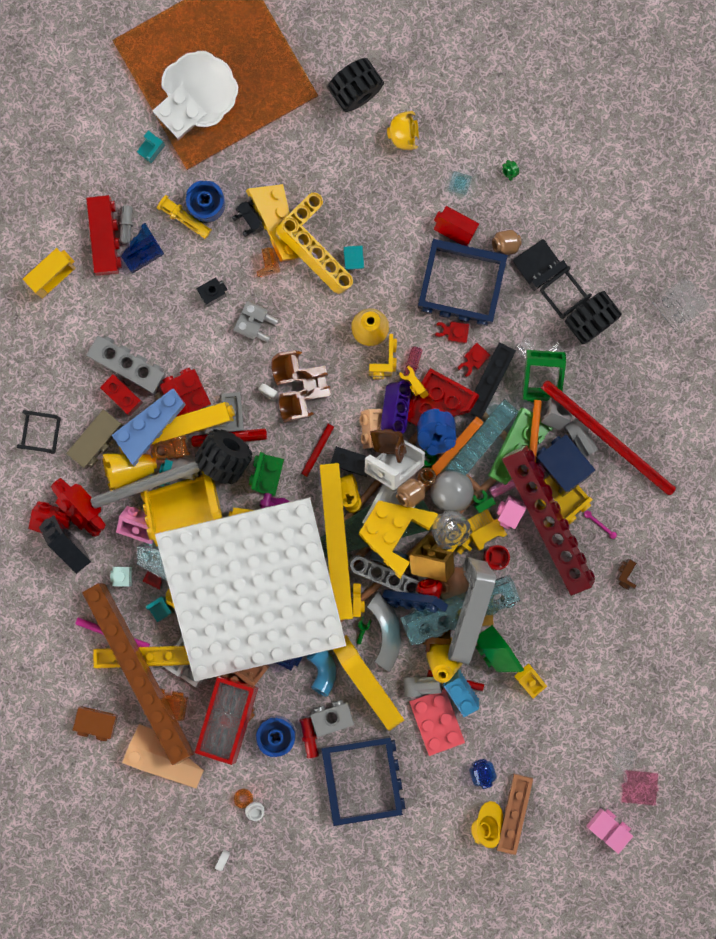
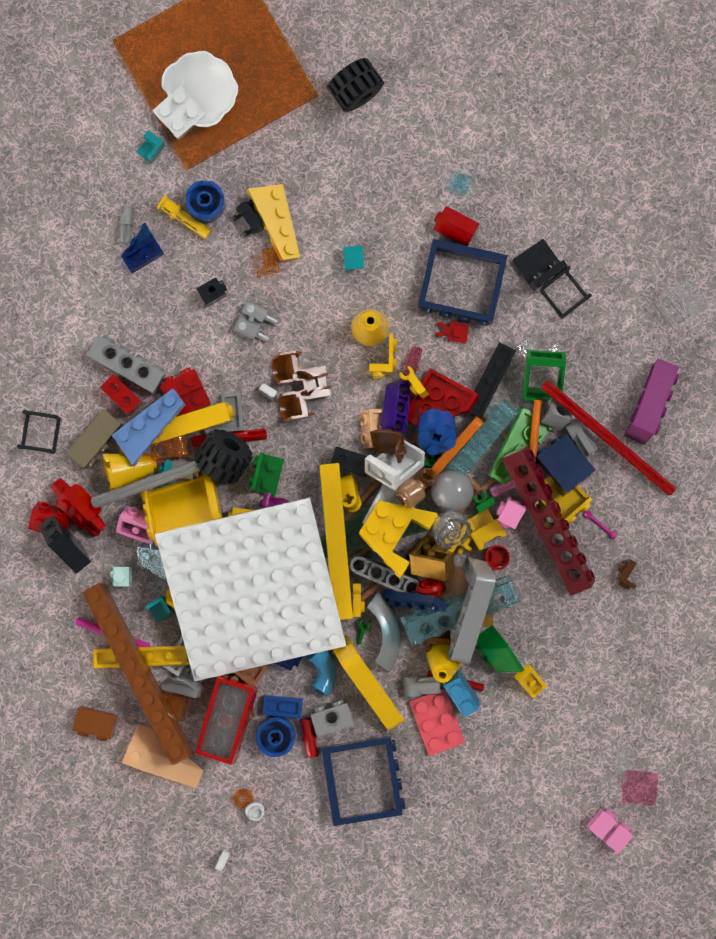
(50, 272): yellow window -> none
(102, 235): red brick -> none
(153, 580): red tile -> none
(184, 686): none -> light grey slope
(282, 706): none -> blue plate
(312, 245): yellow beam -> none
(317, 450): red piece -> none
(402, 130): yellow cylinder -> none
(476, 357): red plate -> none
(483, 773): clear blue head -> none
(488, 825): yellow piece -> none
(506, 242): medium nougat head -> none
(510, 169): green plate -> none
(514, 814): nougat plate -> none
(593, 317): black wheel -> none
(653, 401): none -> magenta wedge

